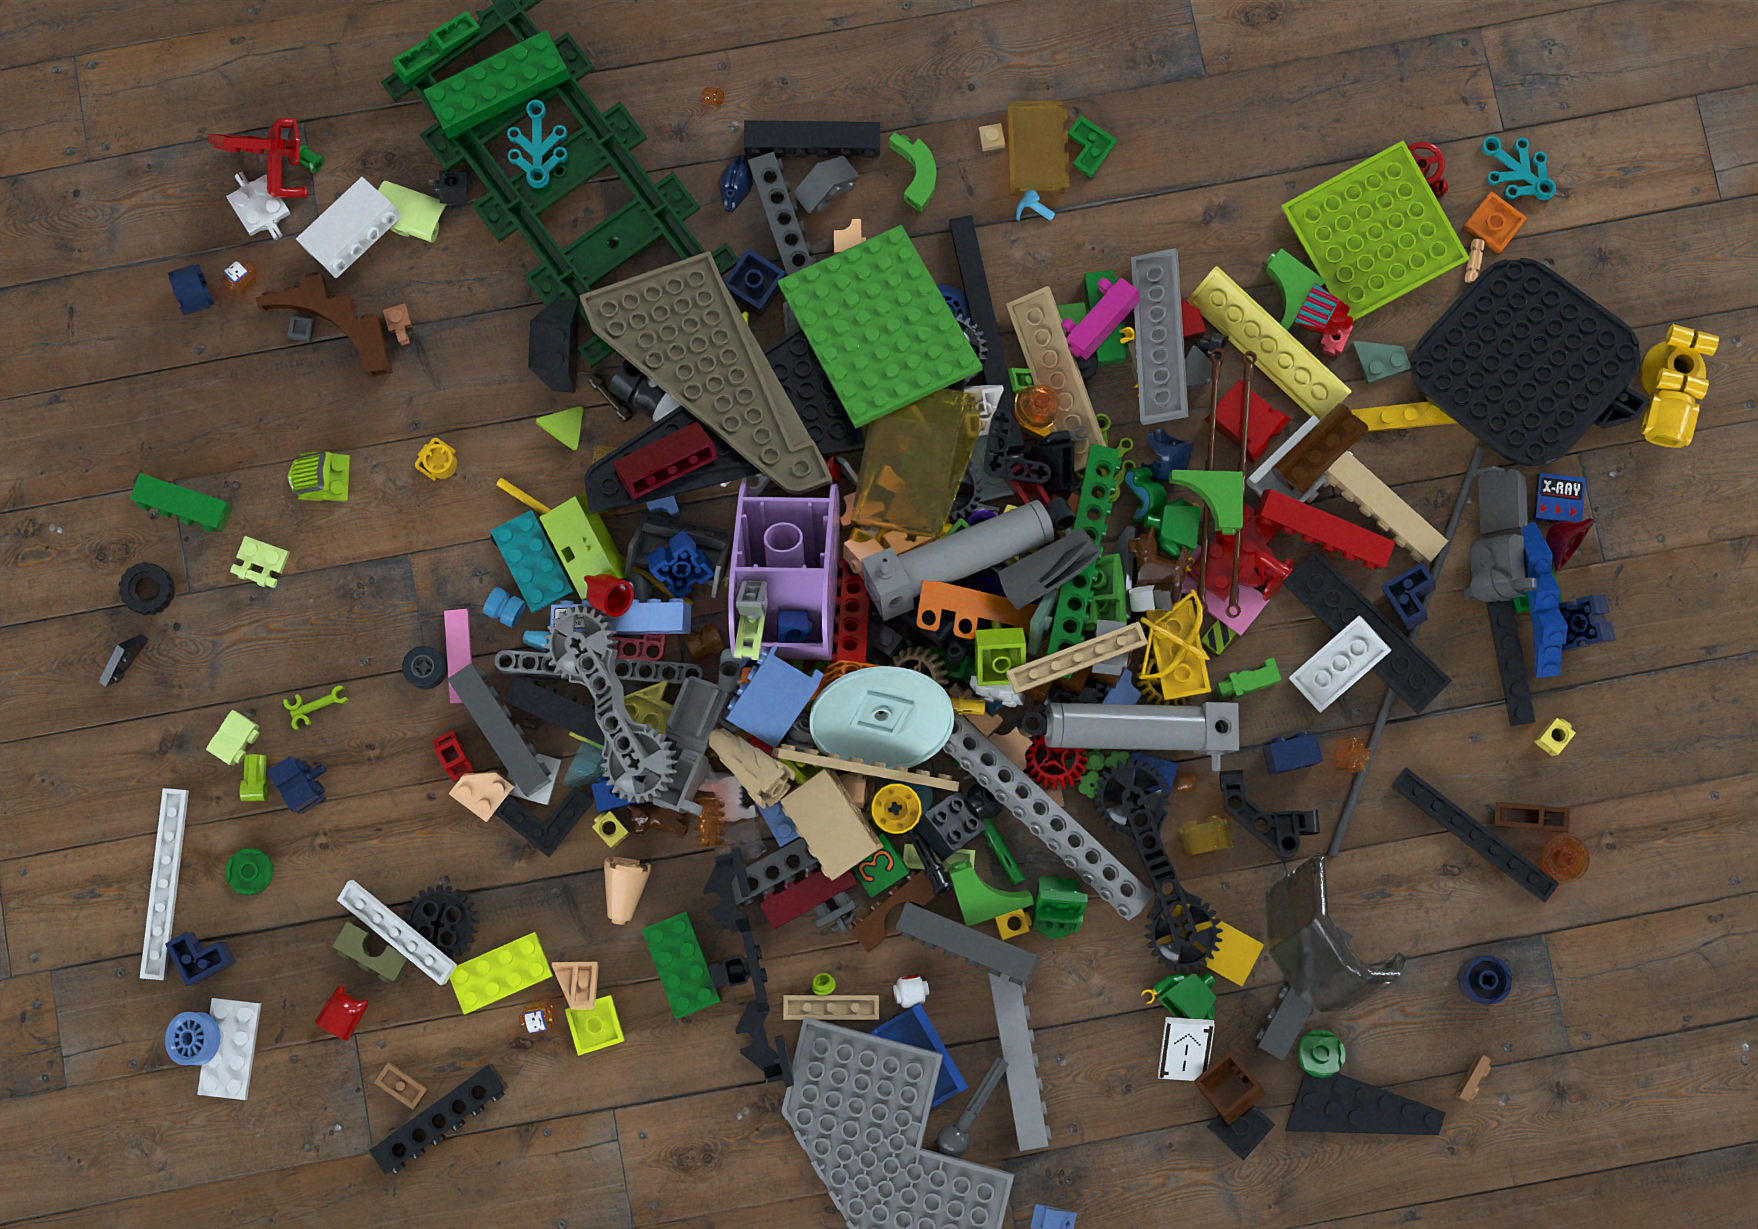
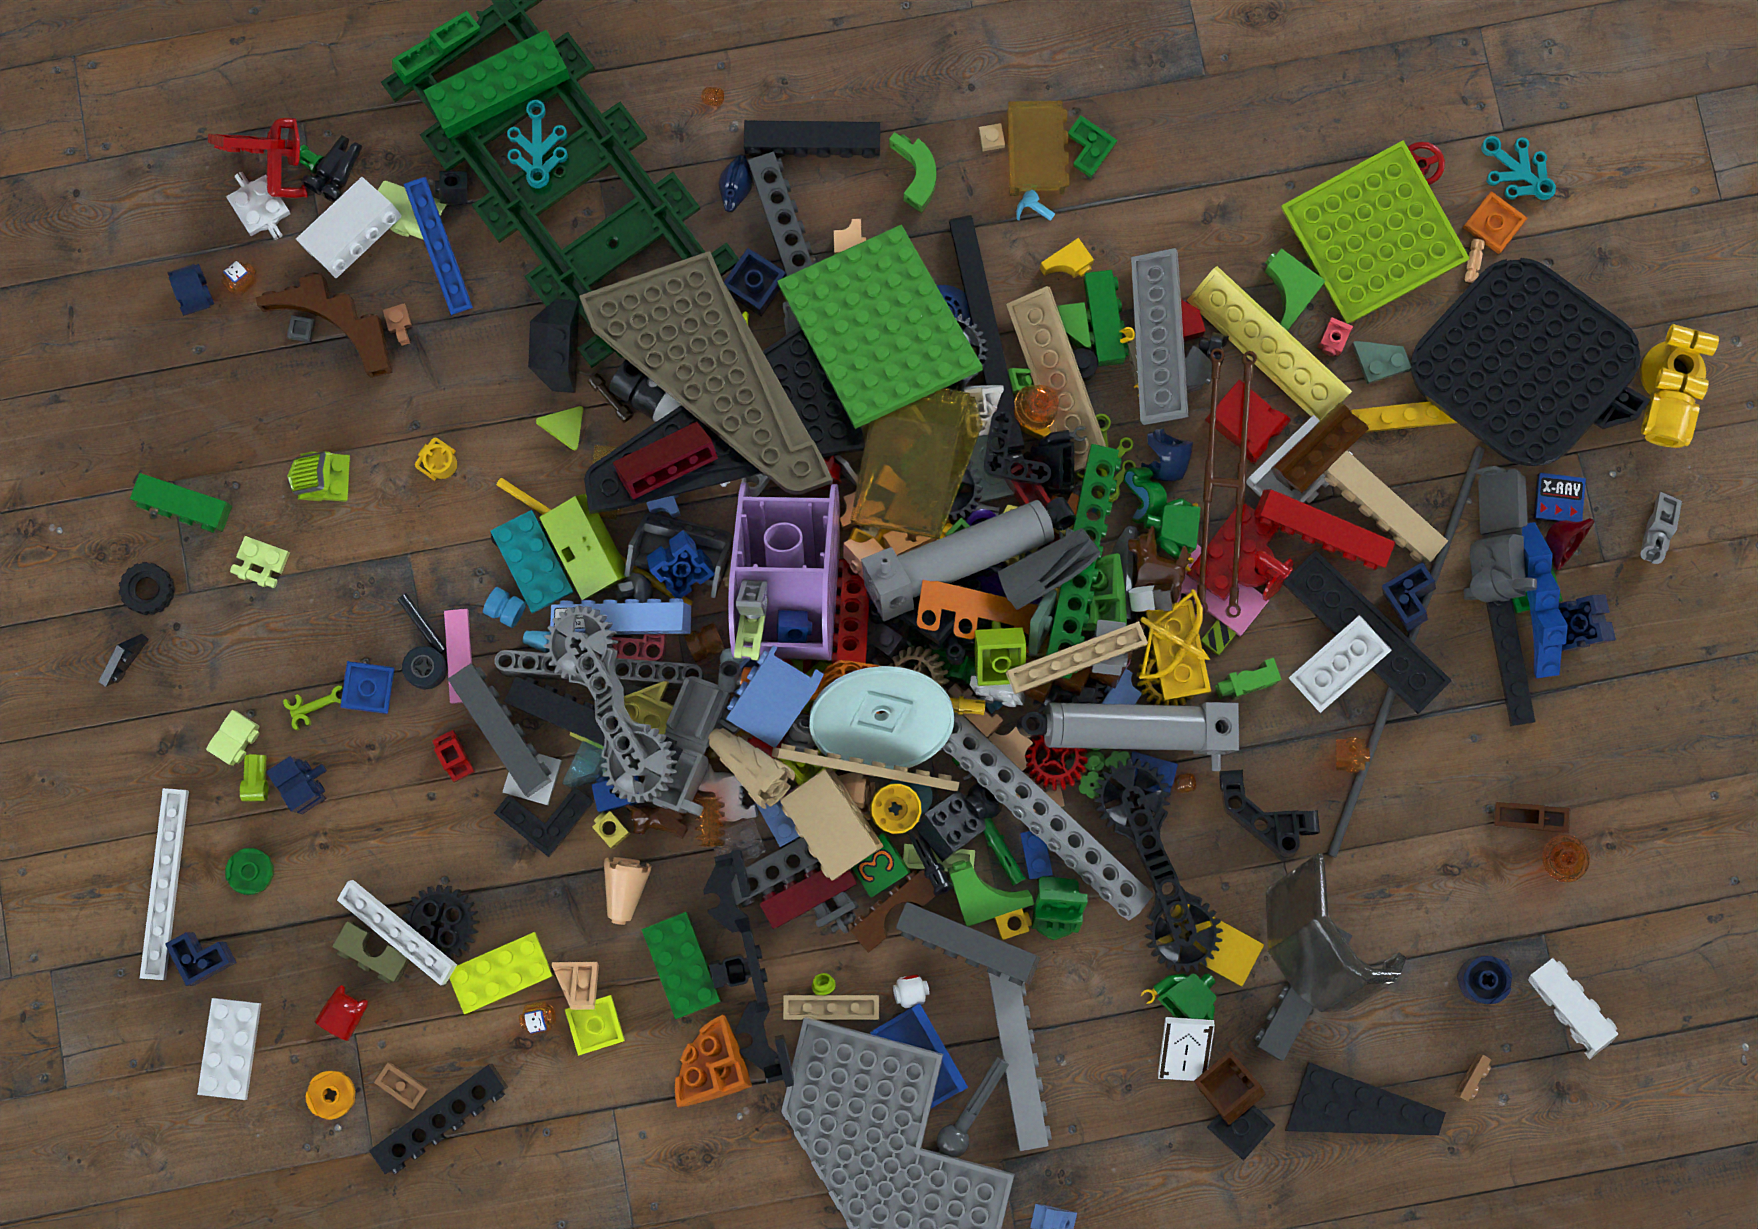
(192, 1038): medium blue wheel -> none
(317, 1090): none -> light orange plate
(334, 166): none -> black piece
(367, 687): none -> blue tile
(421, 623): none -> black piece
(438, 245): none -> blue tile
(482, 792): light nougat plate -> none
(607, 595): red piece -> none
(711, 1066): none -> orange brick
(824, 183): dark grey brick -> none
(1035, 856): none -> blue plate
(1071, 259): none -> yellow arch
(1102, 319): dark pink brick -> none
(1205, 836): clear yellow brick -> none
(1220, 491): bright green arch -> none
(1292, 754): dark blue brick -> none
(1320, 1053): green tile -> none
(1323, 313): red torso -> none
(1434, 187): red hinge -> none
(1475, 835): black plate -> none
(1545, 738): light yellow brick -> none
(1573, 1007): none -> white wedge
(1660, 528): none -> light grey plate

